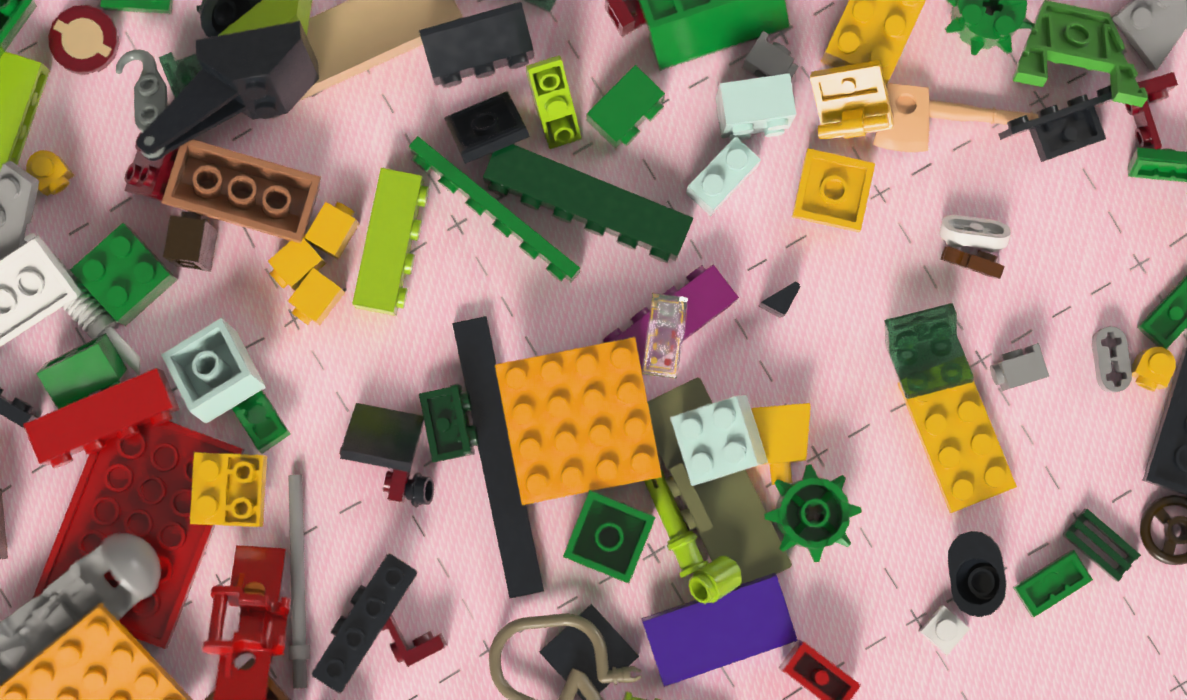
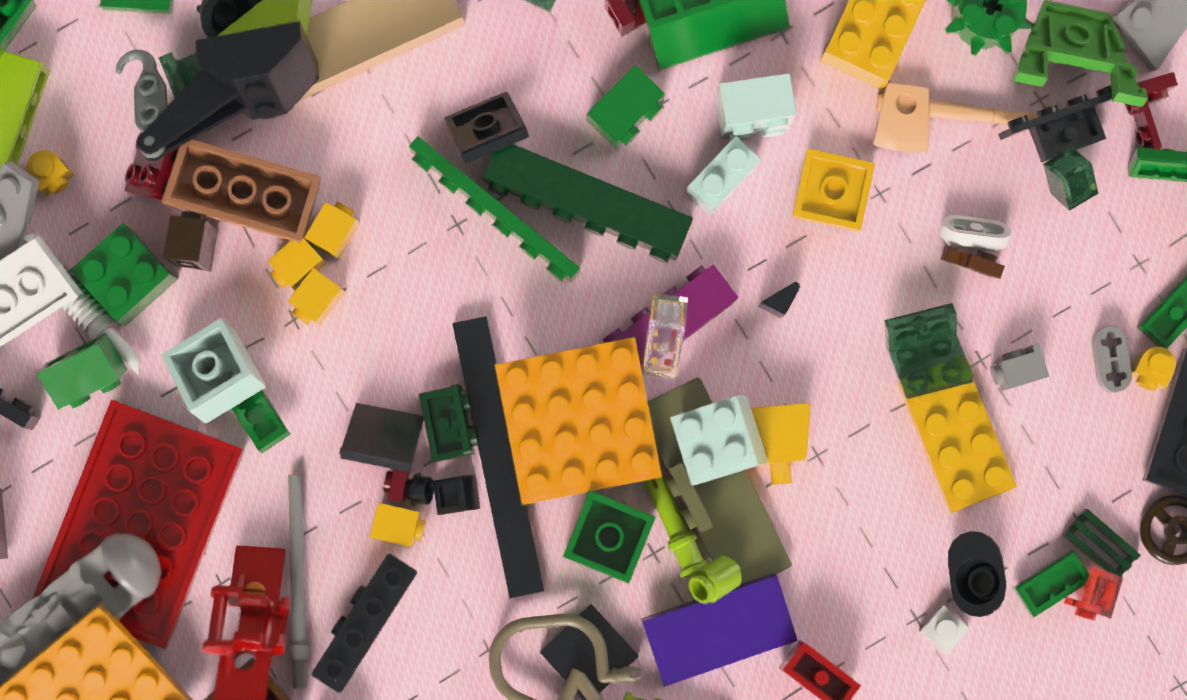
(83, 39): tile -> none
(102, 417): red brick -> none
(228, 489): yellow plate -> none
(389, 242): lime brick -> none
(397, 525): none -> yellow brick
(424, 645): dark red bracket -> none
(456, 494): none -> black slope
(477, 45): black slope -> none
(553, 101): lime slope -> none
(769, 59): light grey brick -> none
(833, 513): green brick -> none
(851, 100): yellow plate -> none
(1070, 178): none -> clear green brick
(1099, 595): none -> clear red bracket

